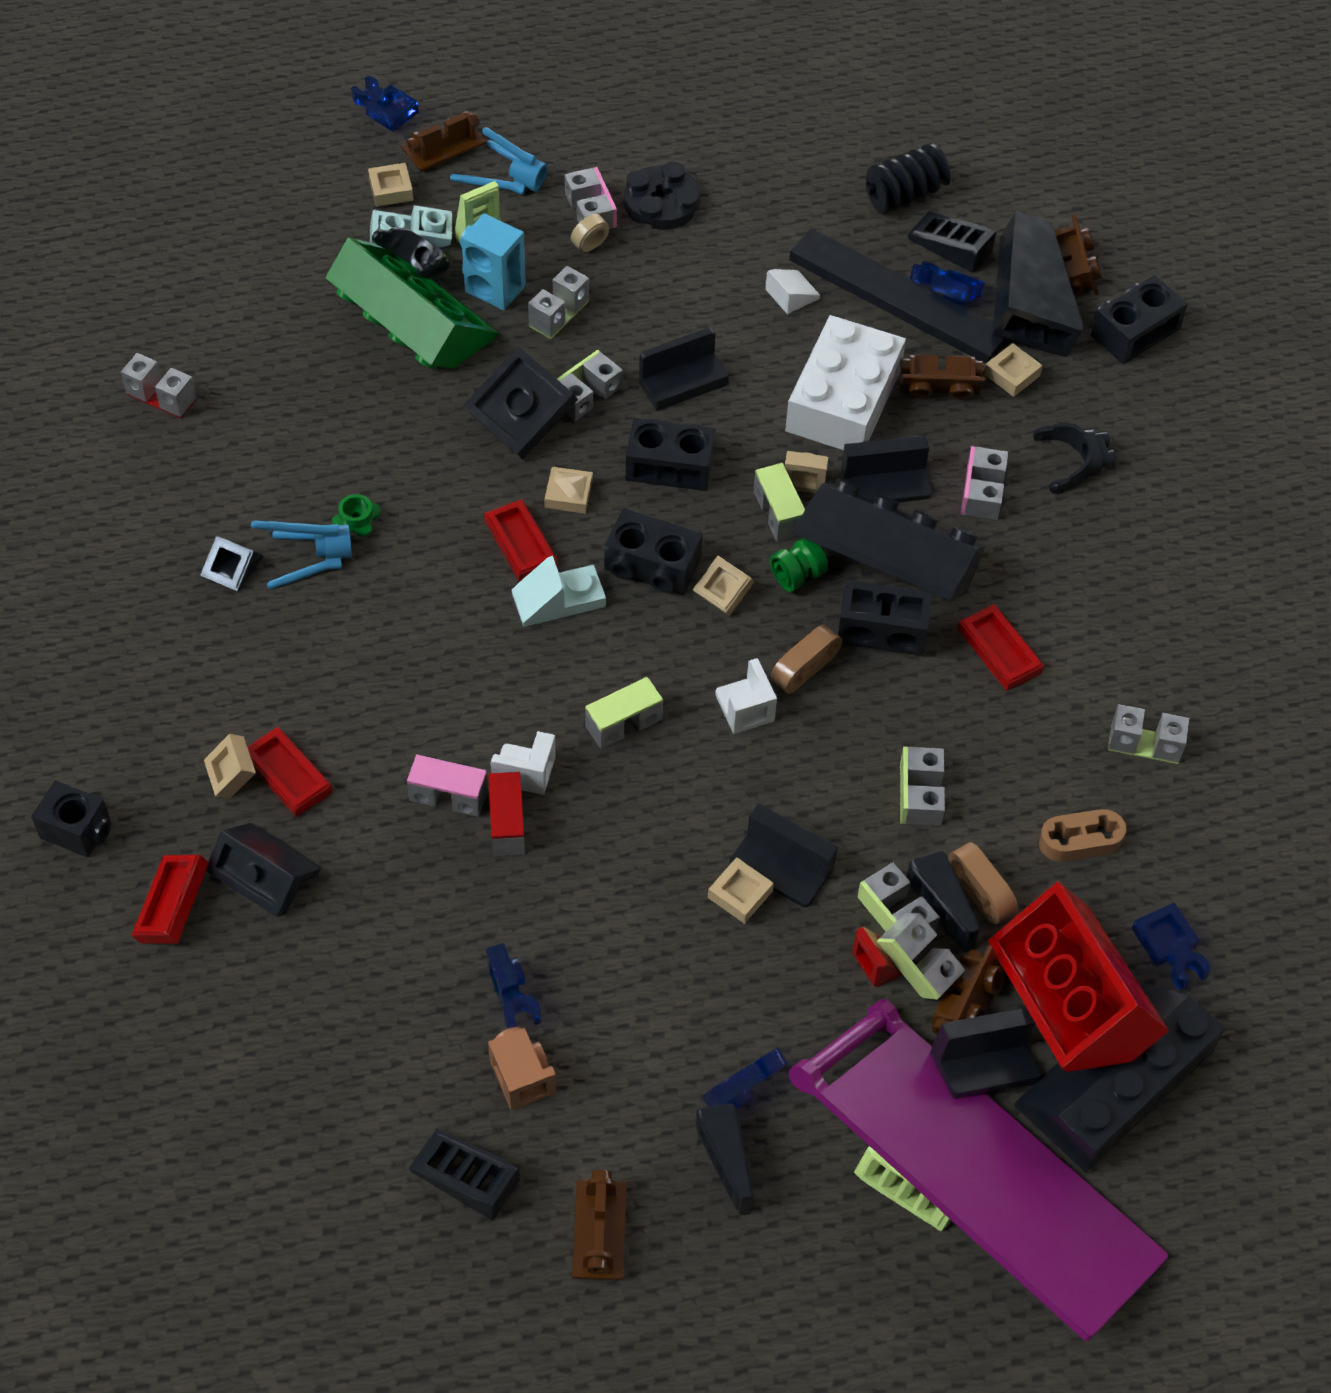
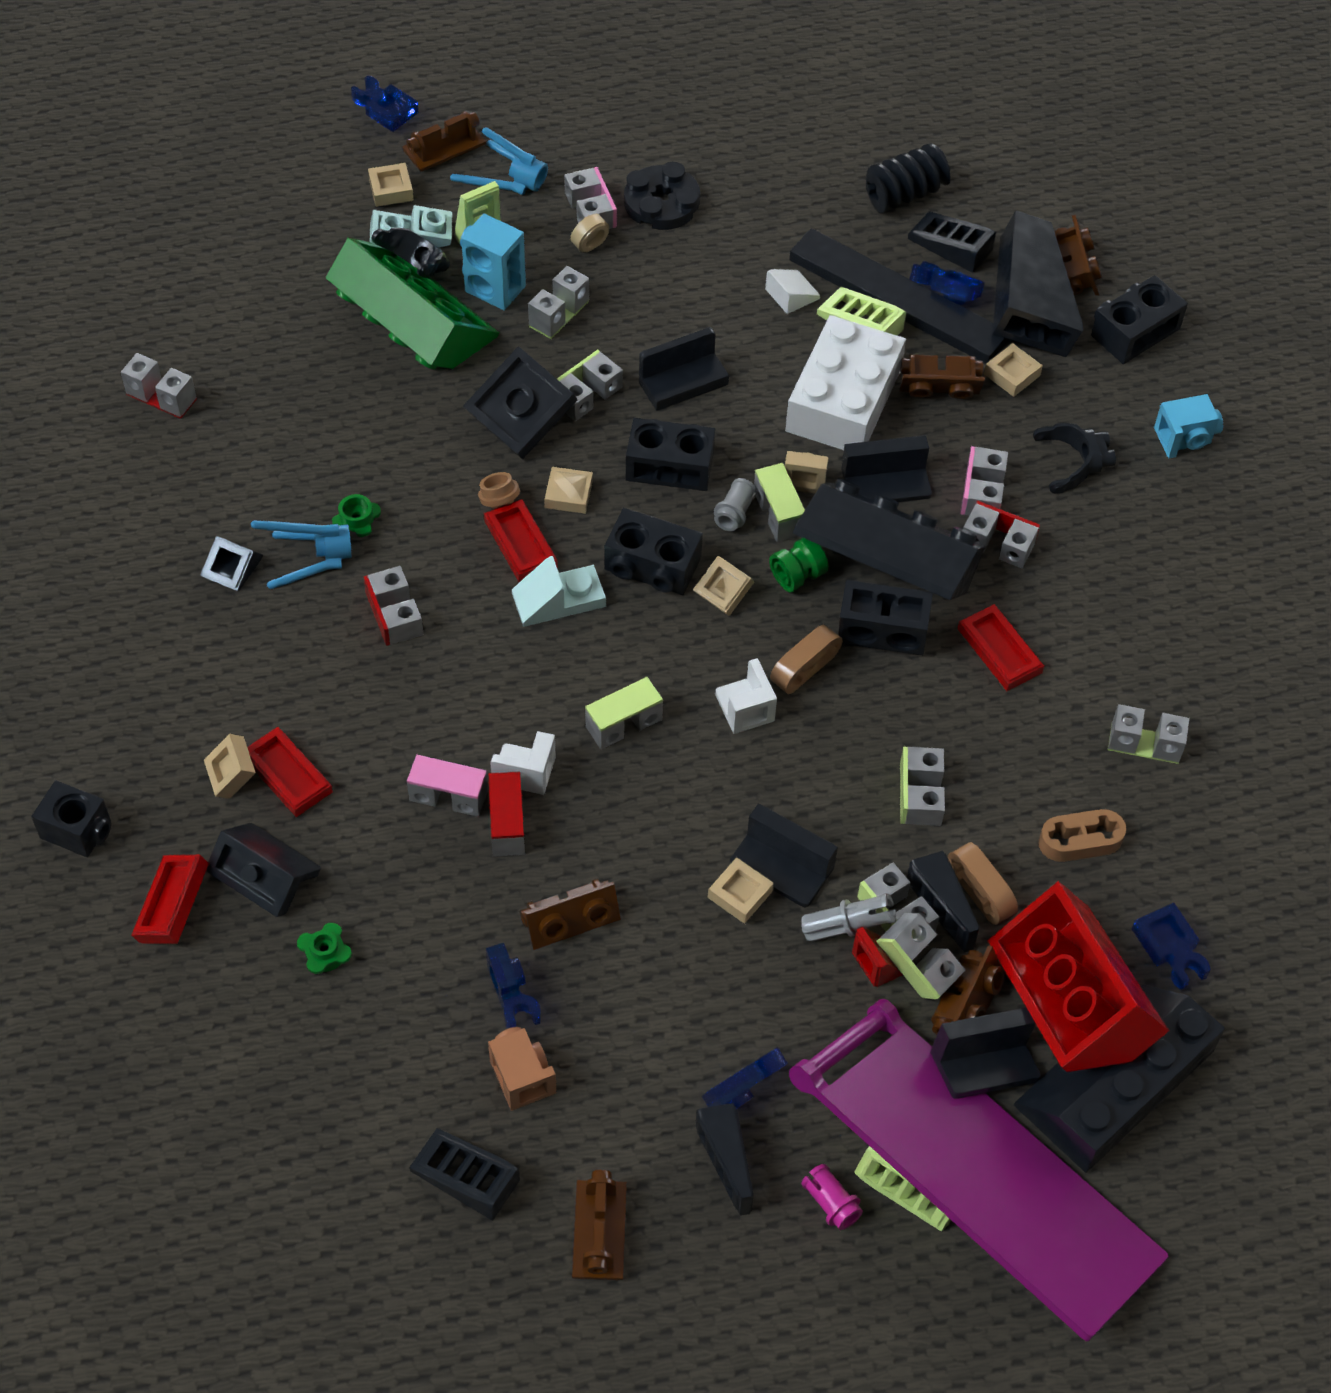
(324, 961): none -> green plate
(392, 607): none -> flat silver piece
(498, 490): none -> medium nougat plate
(580, 912): none -> reddish brown hinge
(731, 512): none -> light grey pin
(837, 1203): none -> dark pink pin
(847, 918): none -> light grey axle
(889, 316): none -> yellowish green slope
(1020, 532): none -> flat silver piece
(1187, 424): none -> medium azure brick

